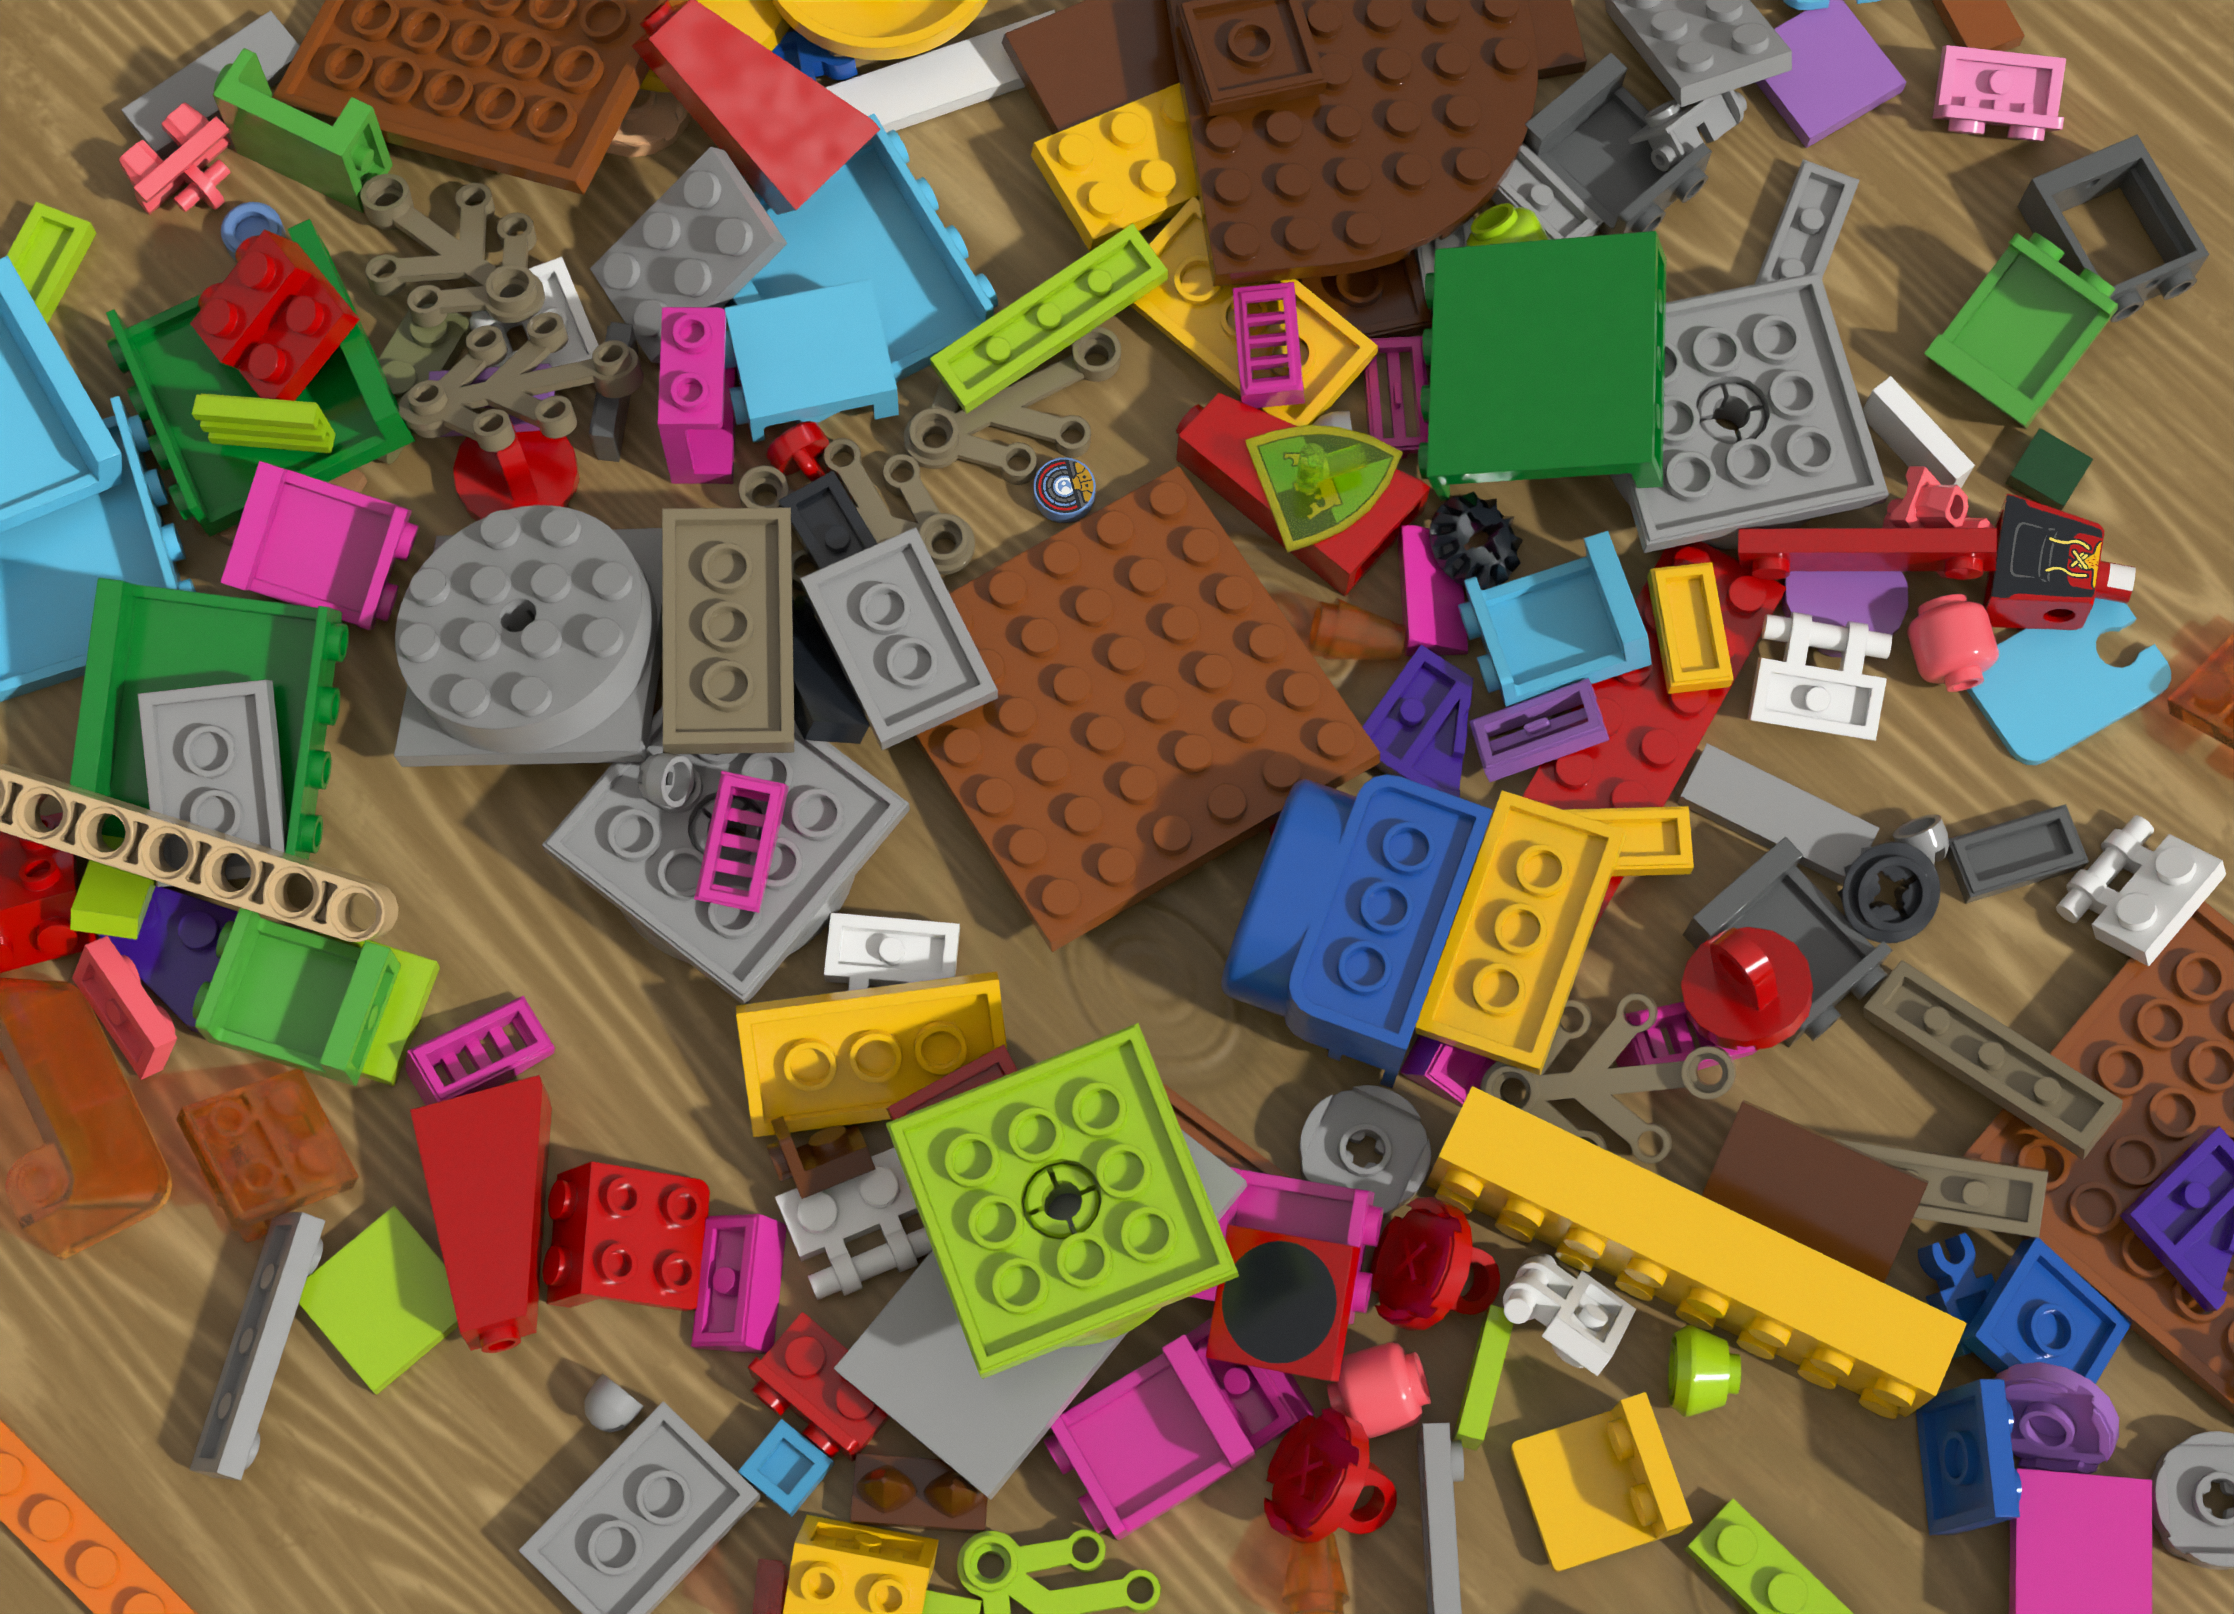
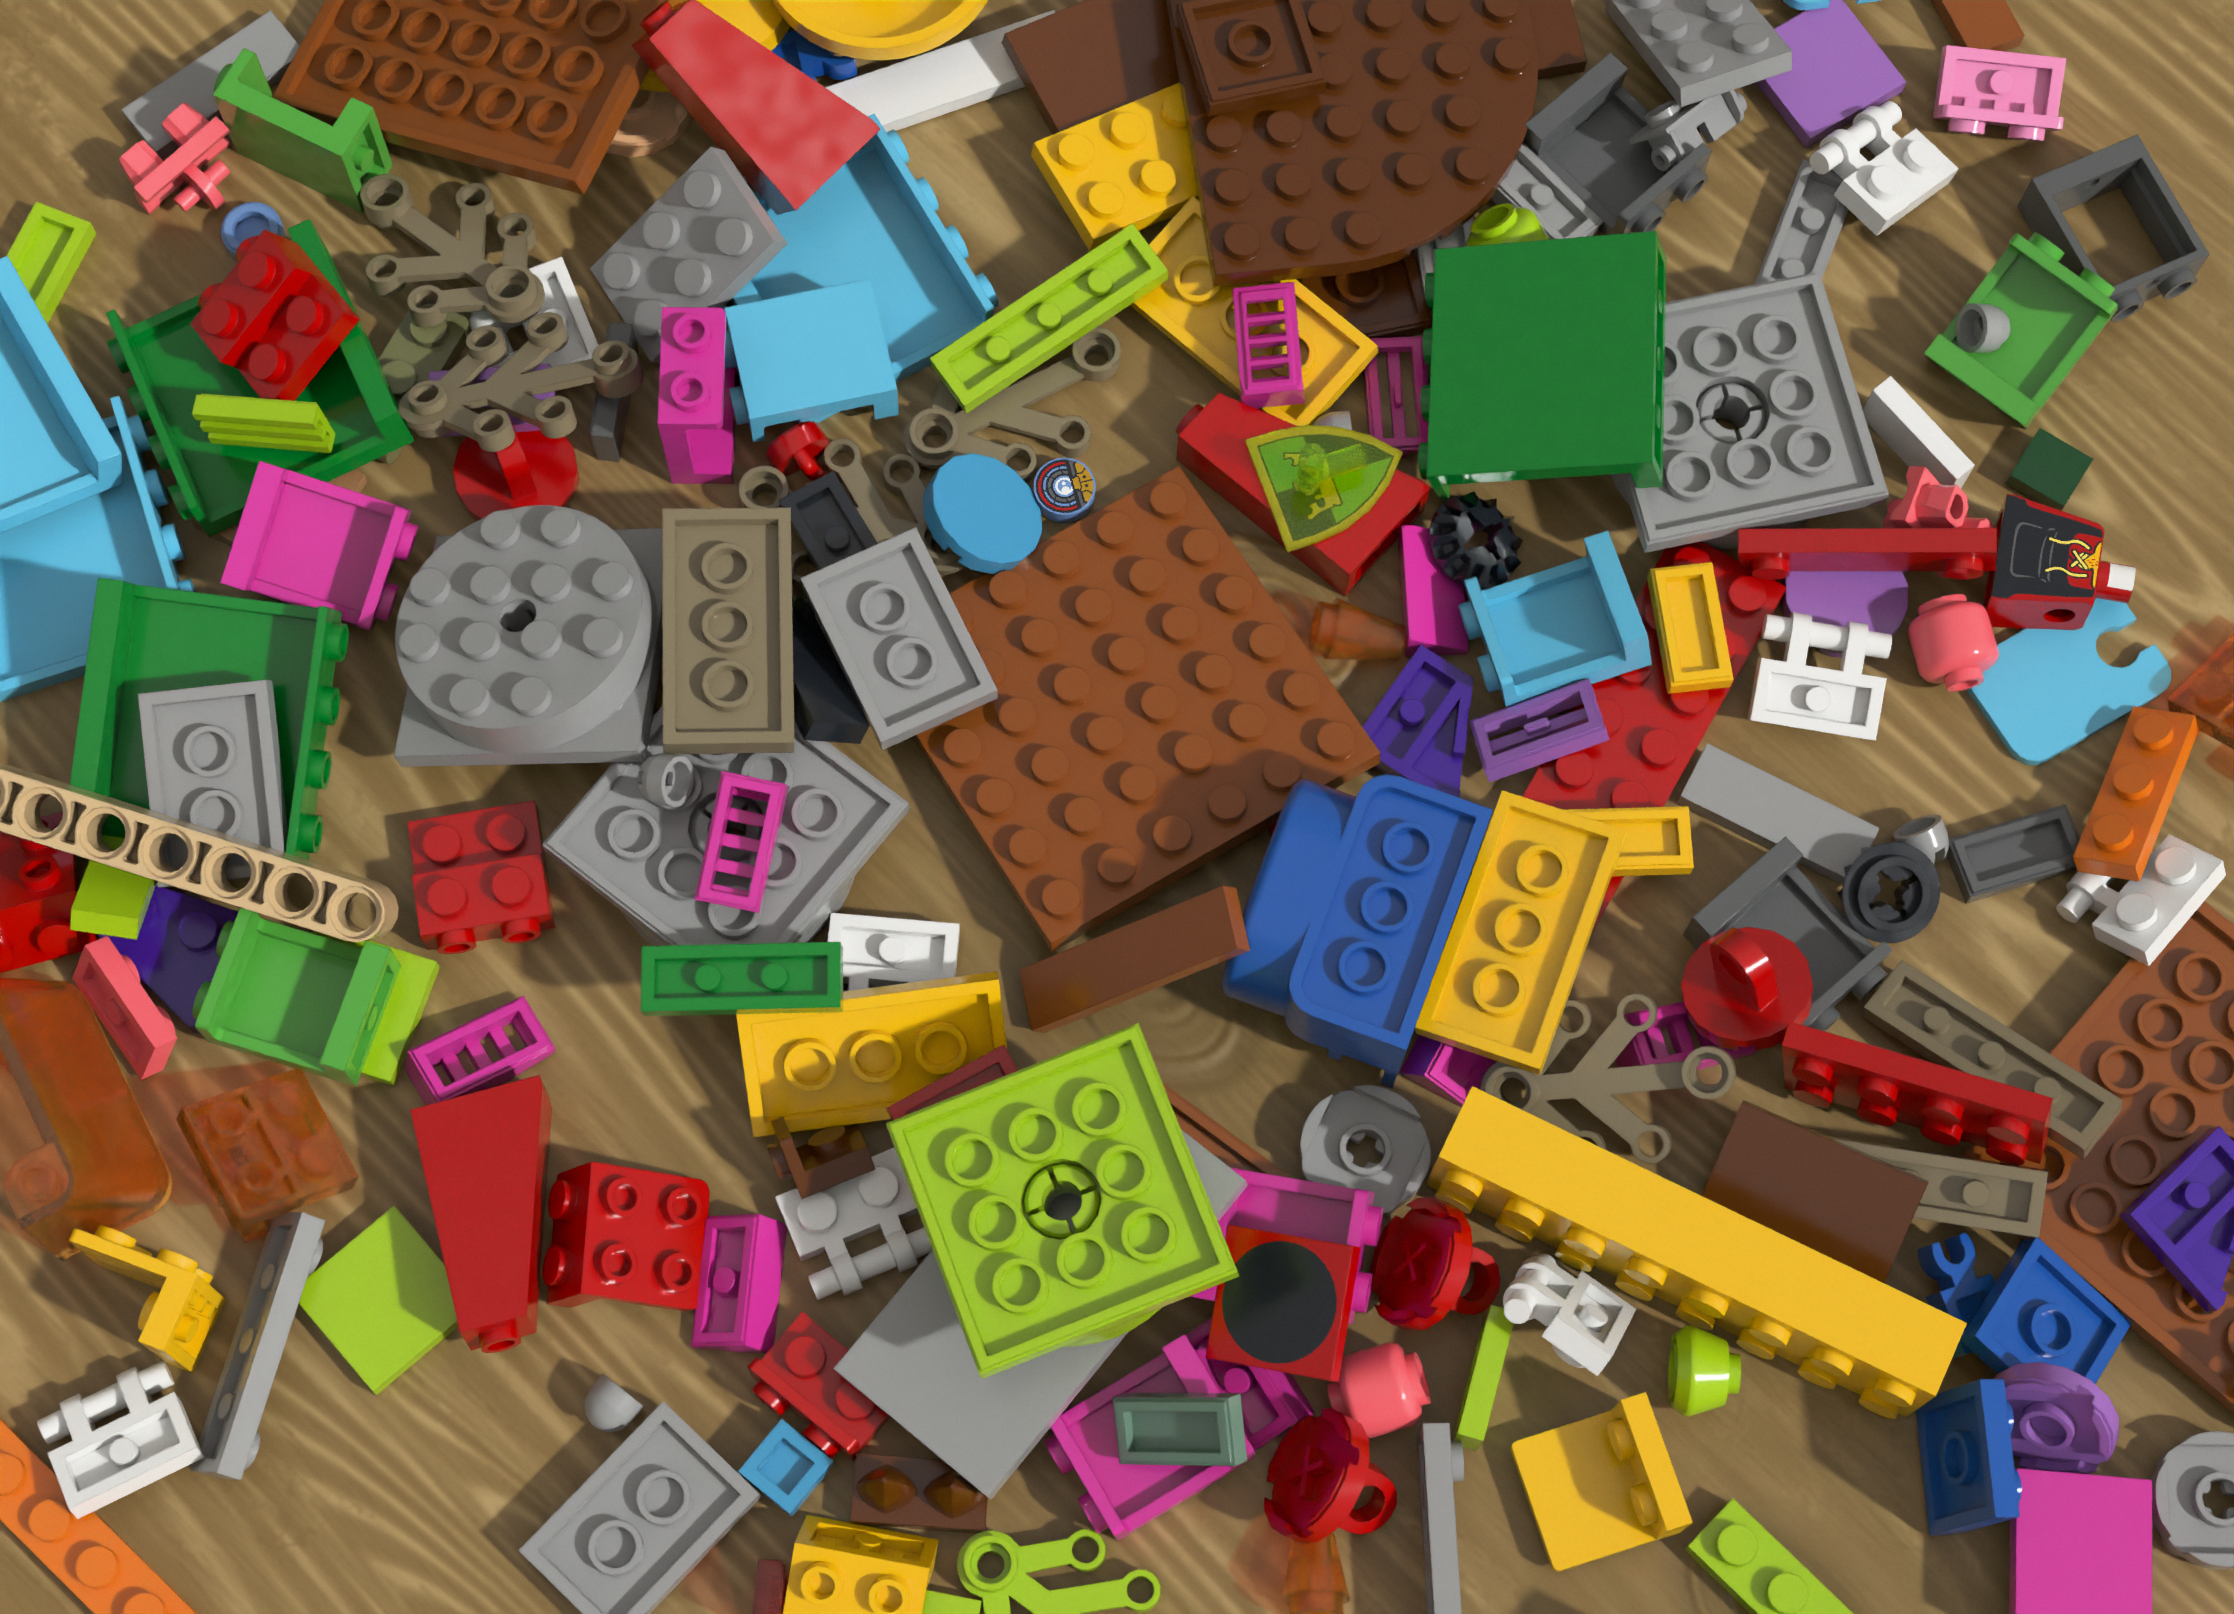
(126, 1452): none -> white plate
(180, 1316): none -> yellow bracket
(480, 877): none -> red plate
(742, 979): none -> green plate
(982, 513): none -> dark azure tile
(1134, 959): none -> dark orange tile
(1180, 1429): none -> sand green tile
(1895, 180): none -> white plate
(1915, 1092): none -> red plate
(1982, 328): none -> light grey hinge
(2136, 793): none -> orange plate

